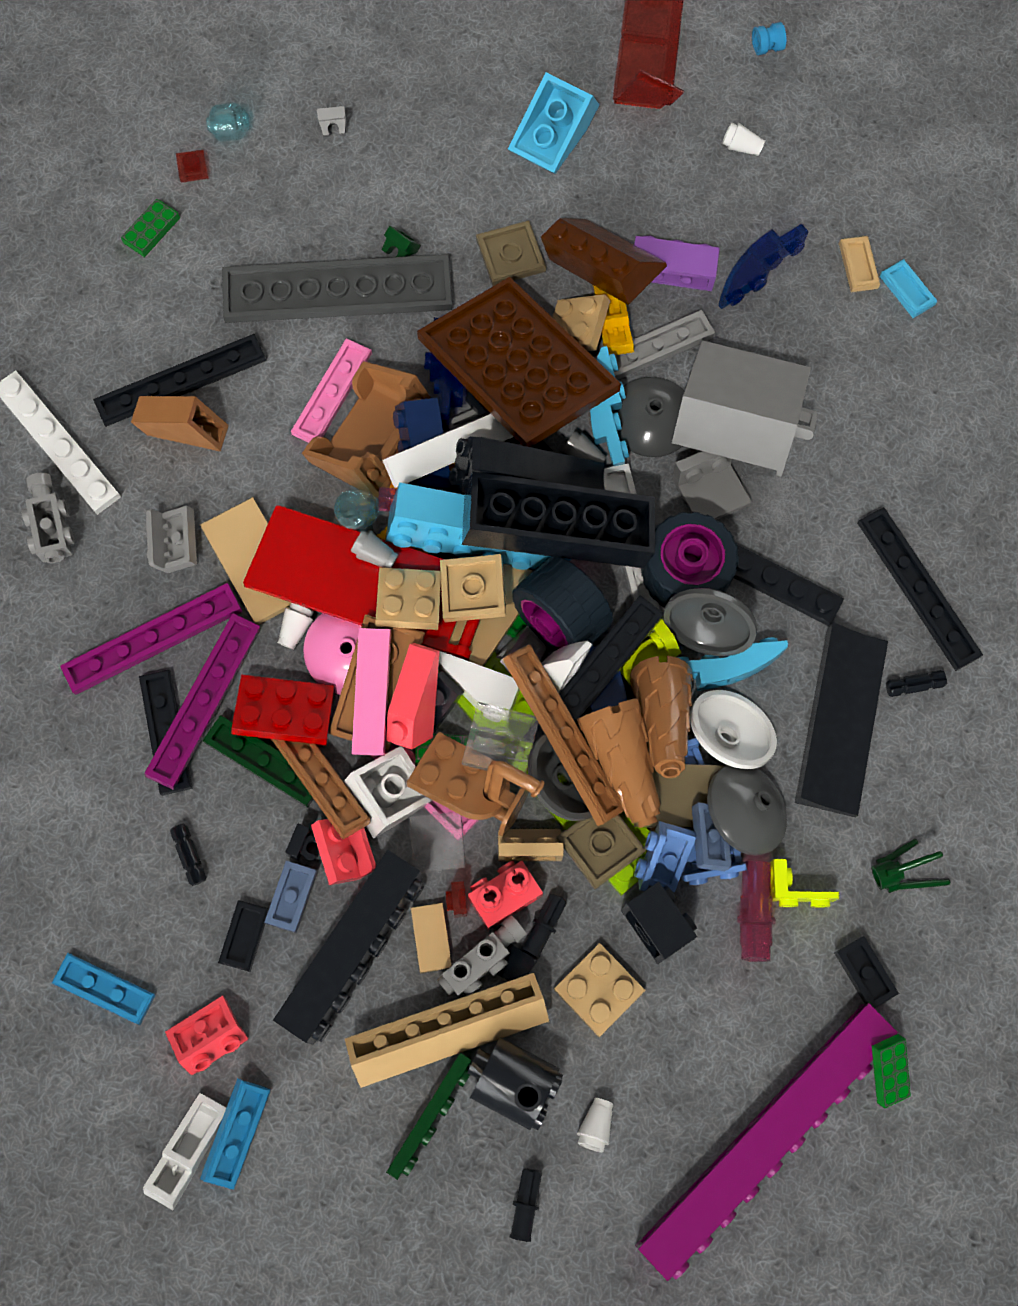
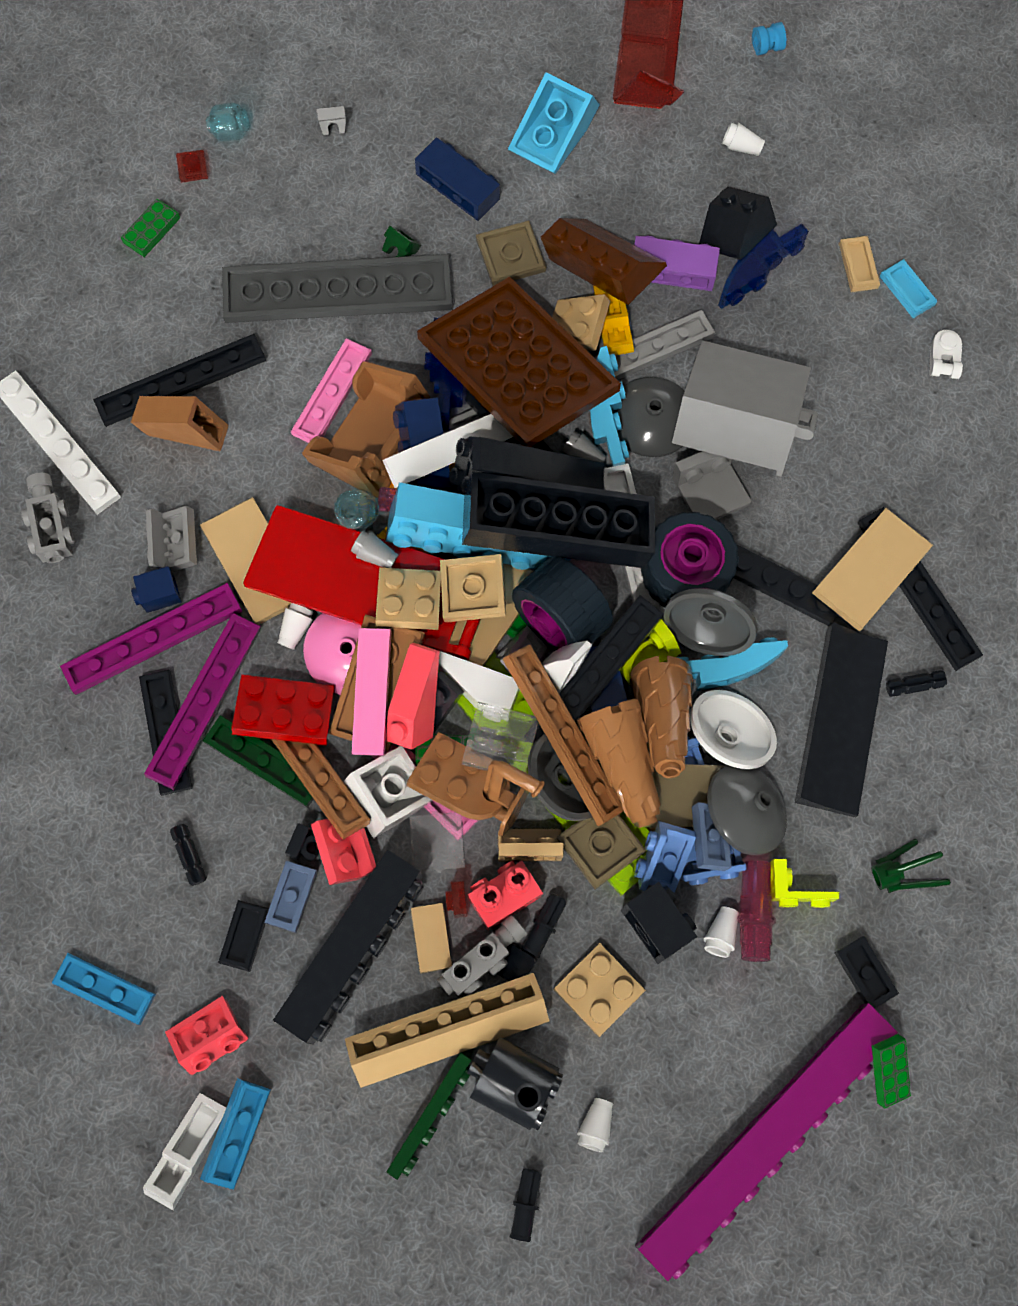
(156, 589): none -> dark blue brick
(457, 178): none -> dark blue brick
(722, 934): none -> white cone
(737, 222): none -> black slope
(872, 569): none -> tan tile
(946, 346): none -> white plate

